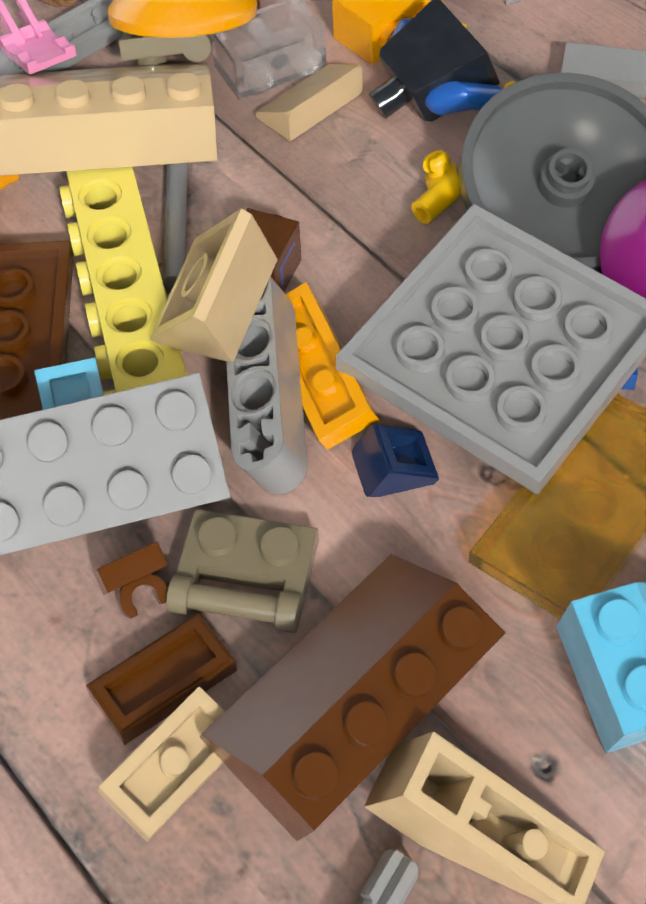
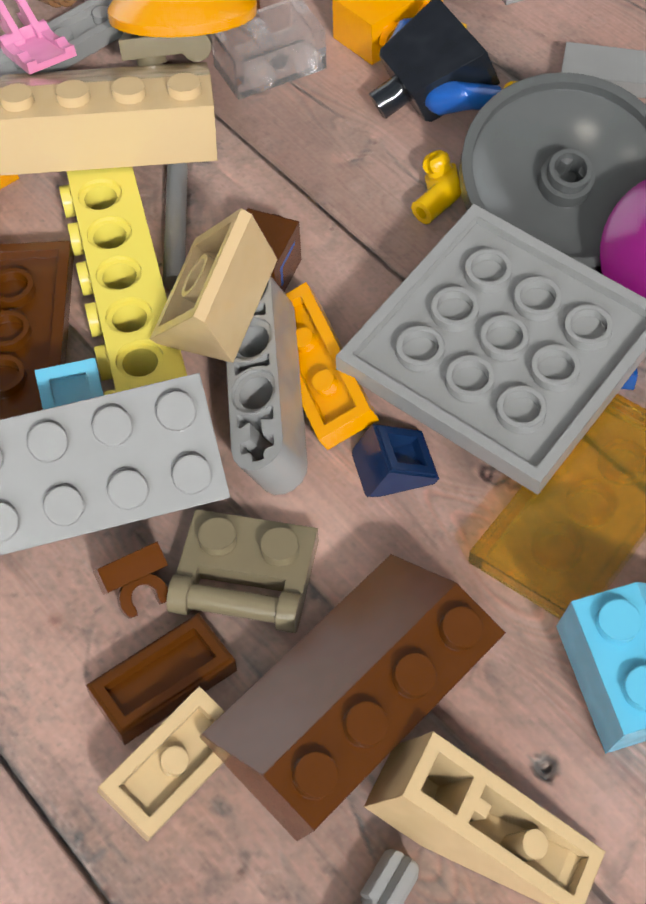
(312, 99): tan slope -> none

